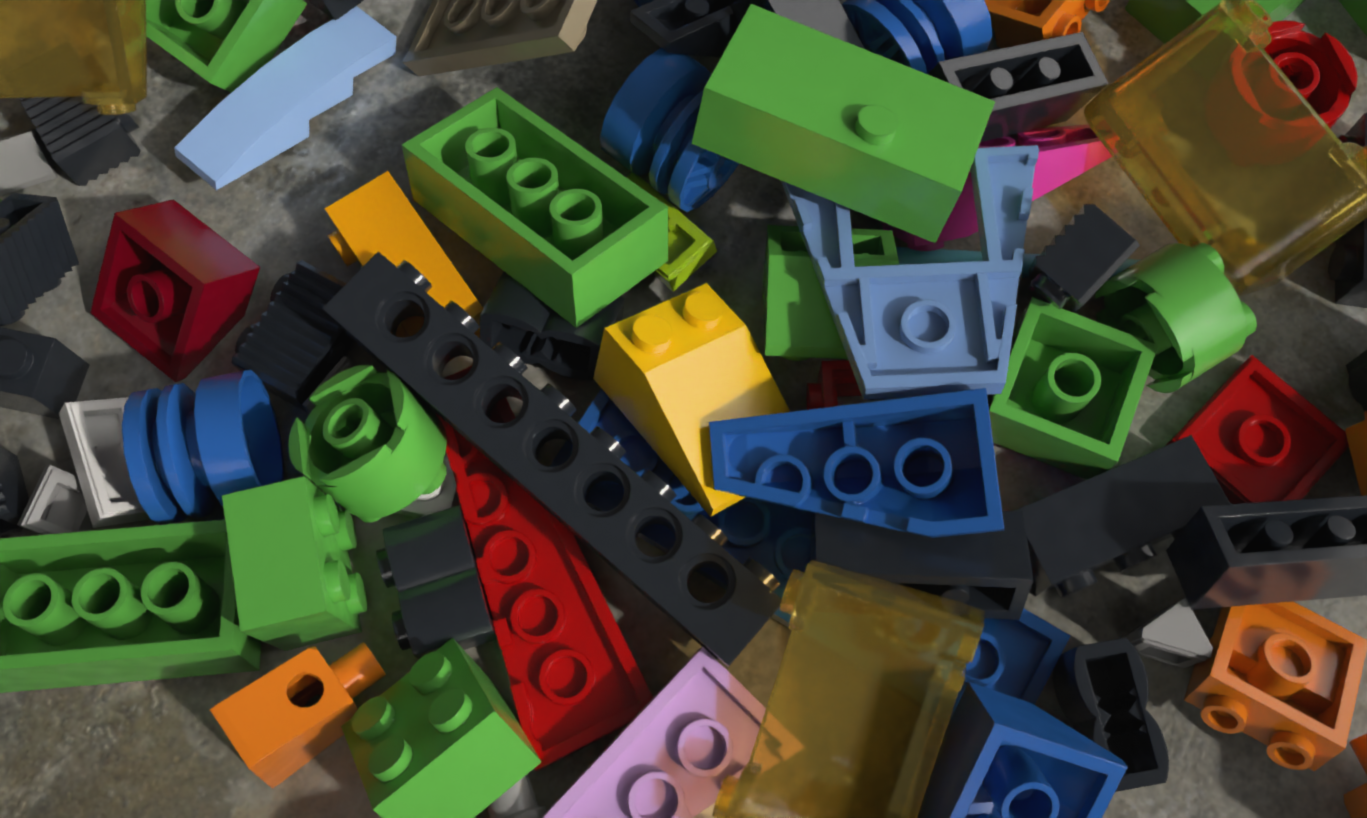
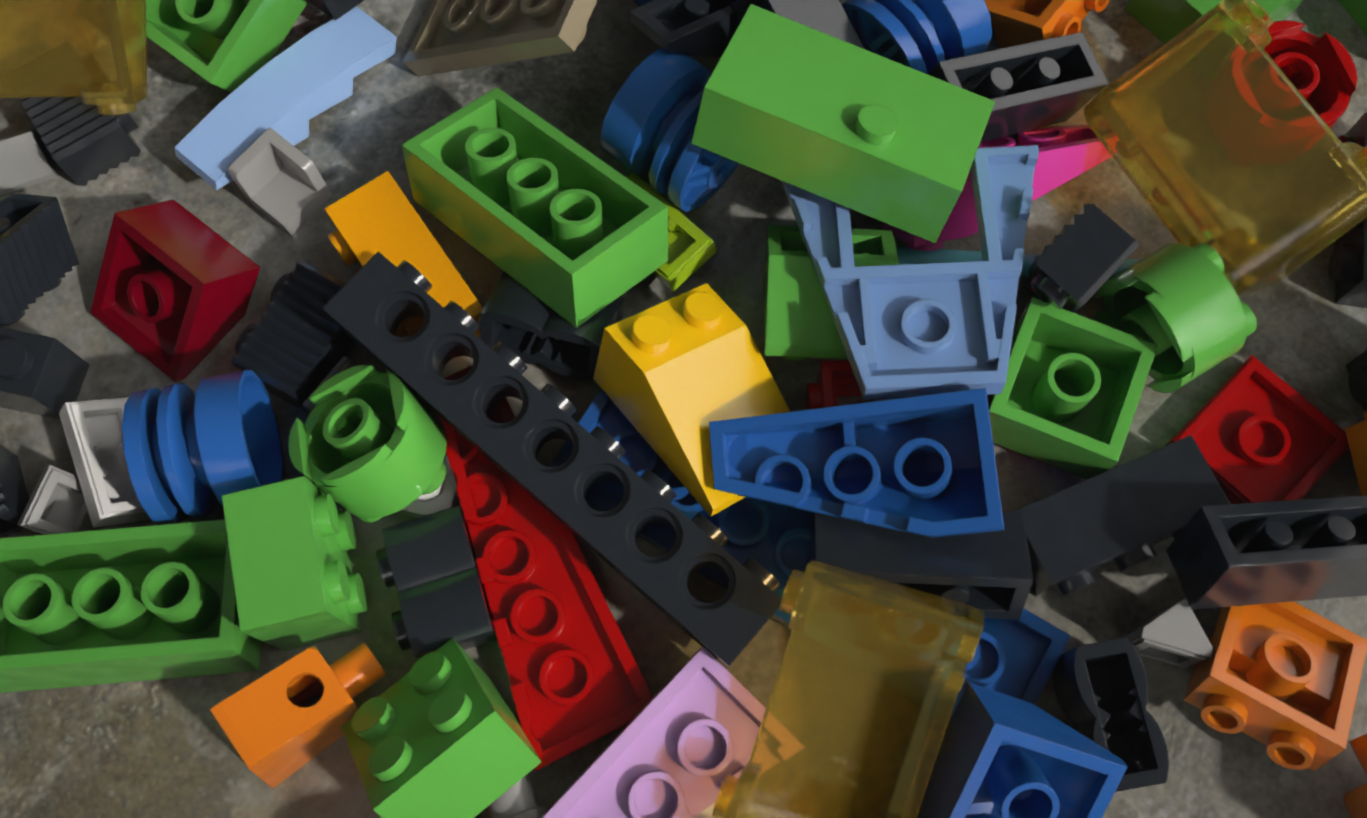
(280, 181): none -> light grey panel

